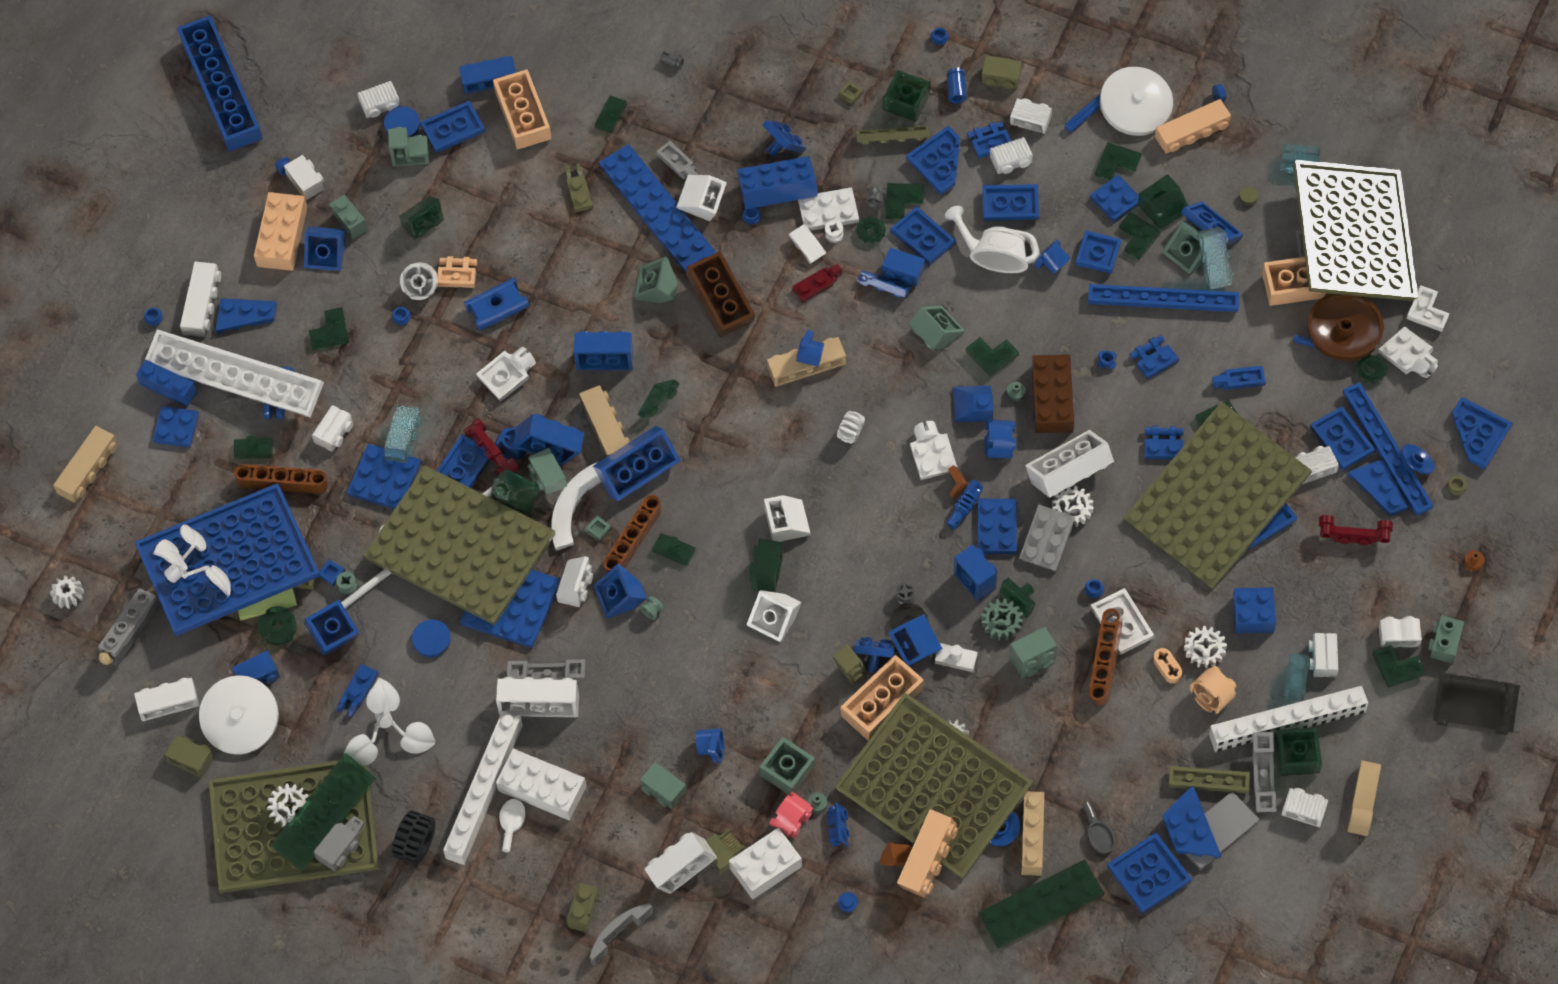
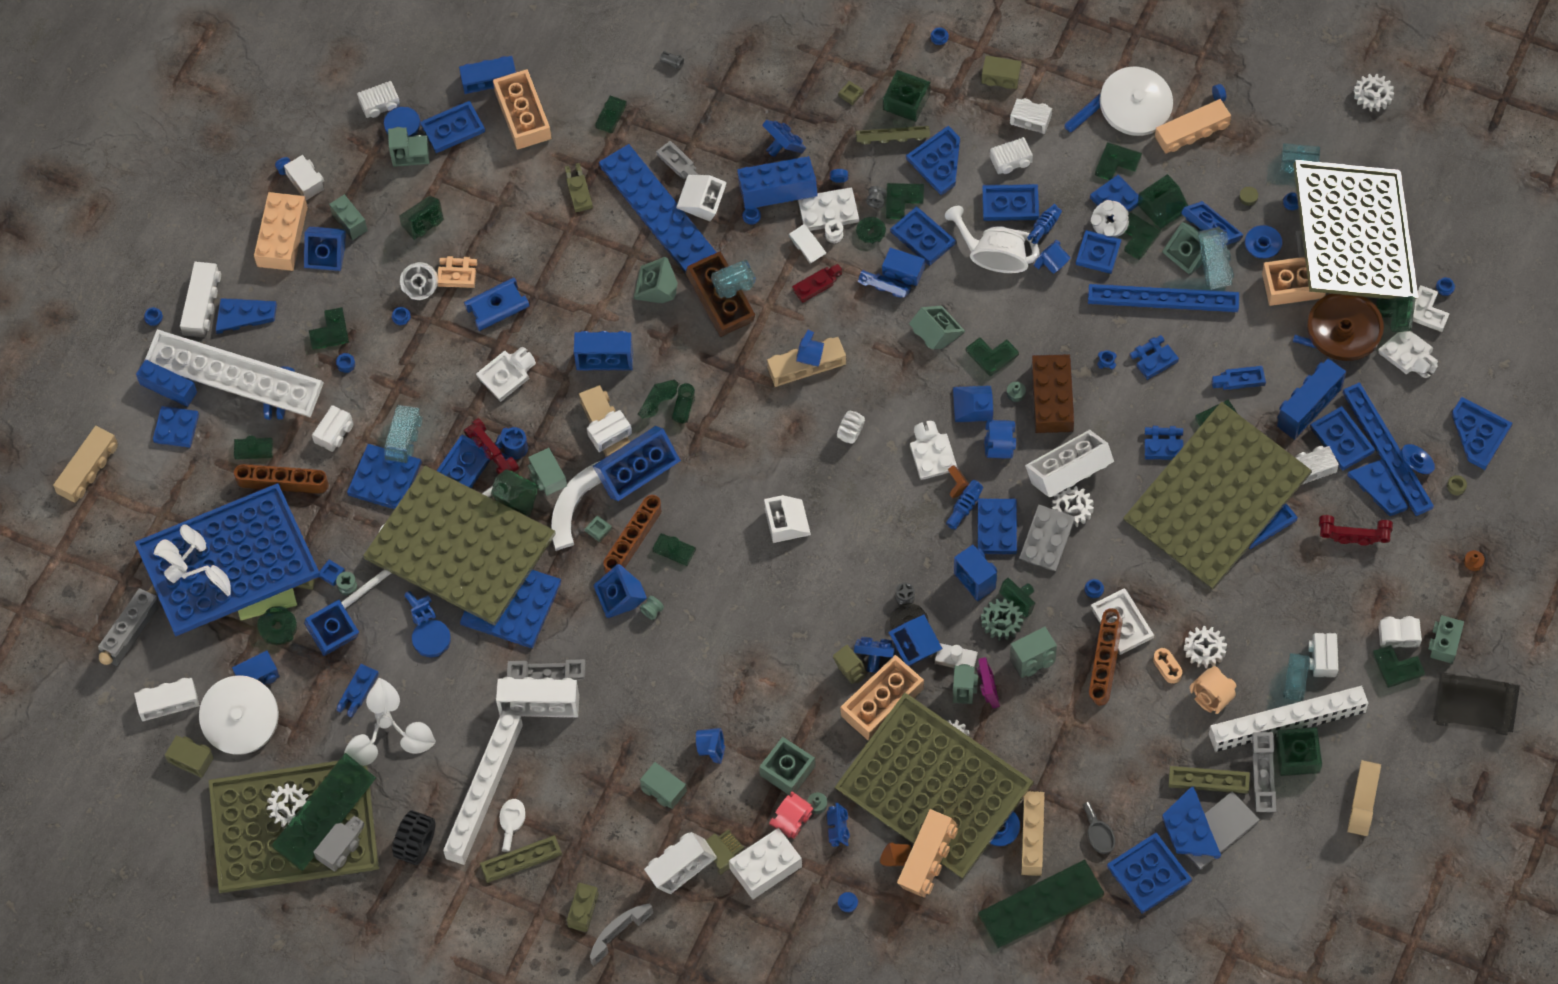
(62, 596): white gear -> none
(219, 83): blue brick -> none
(345, 363): none -> blue tile
(421, 609): none -> blue arm
(520, 859): none -> olive tile
(541, 433): blue brick -> none
(541, 784): white brick -> none
(575, 581): white slope -> none
(609, 430): none -> white brick
(683, 404): none -> clear green piece
(733, 279): none -> clear light blue brick
(766, 565): clear green brick -> none
(773, 614): white slope -> none
(839, 175): none -> blue tile
(956, 85): blue piece -> none
(964, 684): none -> sand green brick
(983, 144): blue plate -> none
(988, 684): none -> magenta plate
(1044, 223): none -> blue hinge
(1107, 209): none -> white plate
(1254, 610): blue brick -> none
(1263, 235): none -> blue dish
(1290, 201): none -> blue plate
(1305, 807): white brick -> none
(1310, 398): none -> blue brick
(1373, 362): clear green gear -> none
(1375, 90): none -> white gear
(1401, 311): none -> clear green plate
(1445, 286): none -> blue plate

